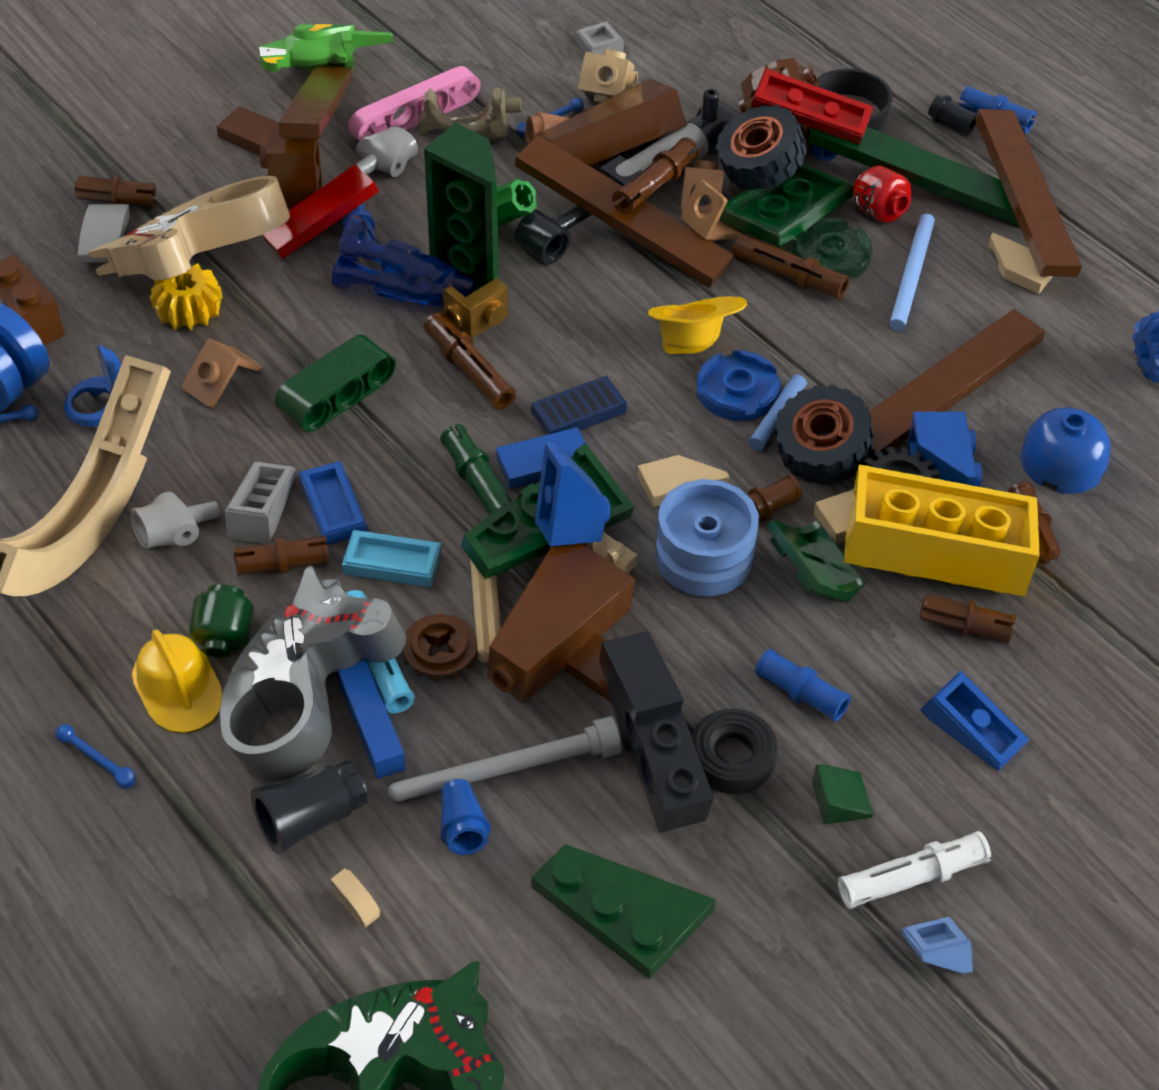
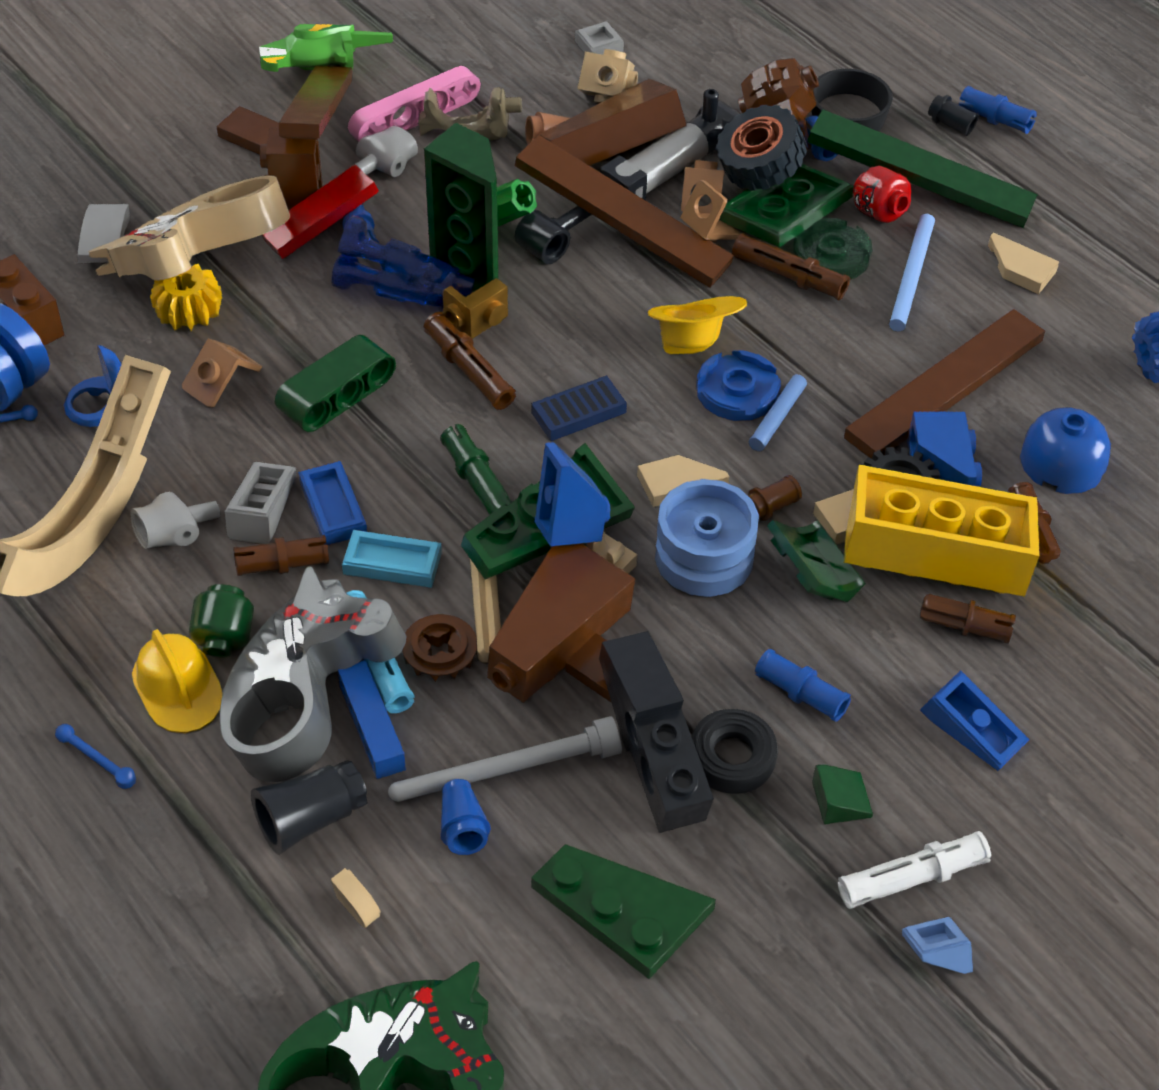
(115, 191): reddish brown axle -> none
(523, 460): blue tile -> none
(575, 105): blue hinge -> none
(664, 168): reddish brown pin -> none
(814, 105): red tile -> none
(818, 412): black wheel -> none
(1028, 193): reddish brown tile -> none

